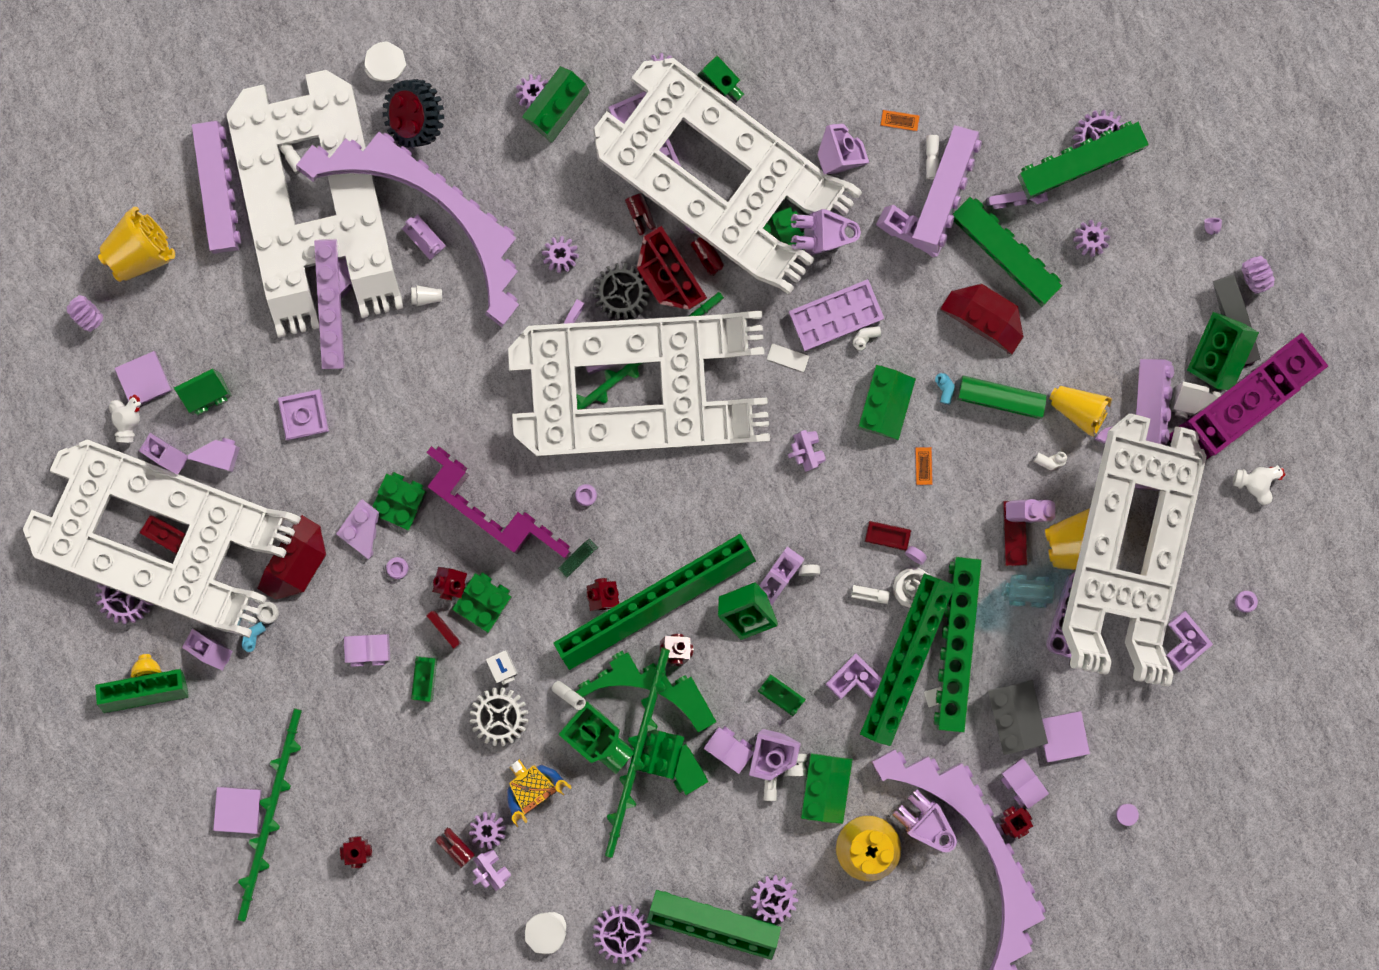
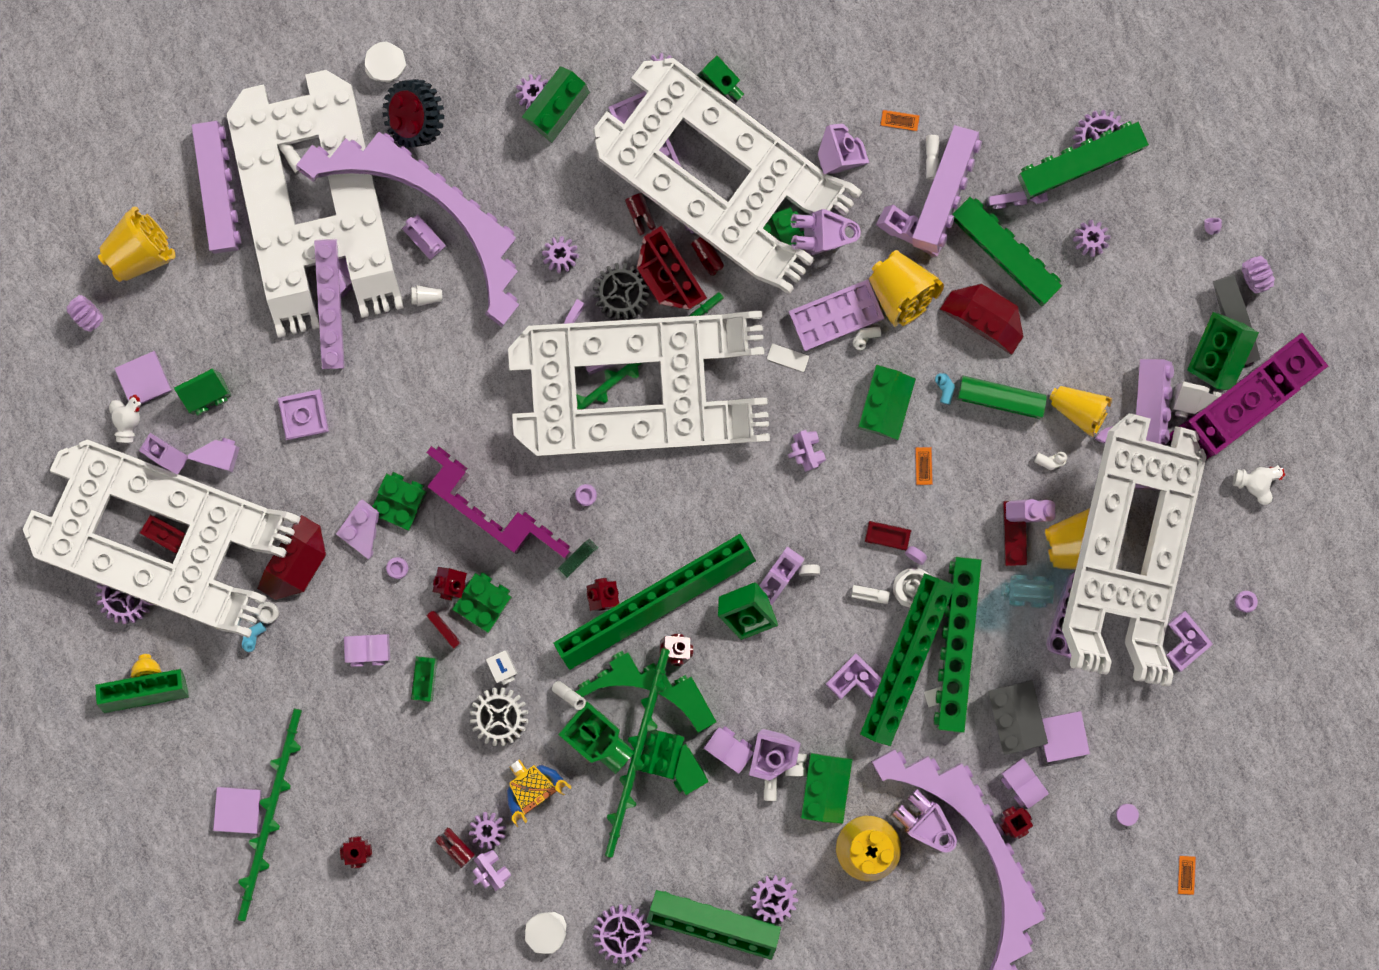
(207, 649): lavender slope -> none
(781, 695): green hinge -> none
(904, 288): none -> yellow cone
(1186, 875): none -> orange sticker

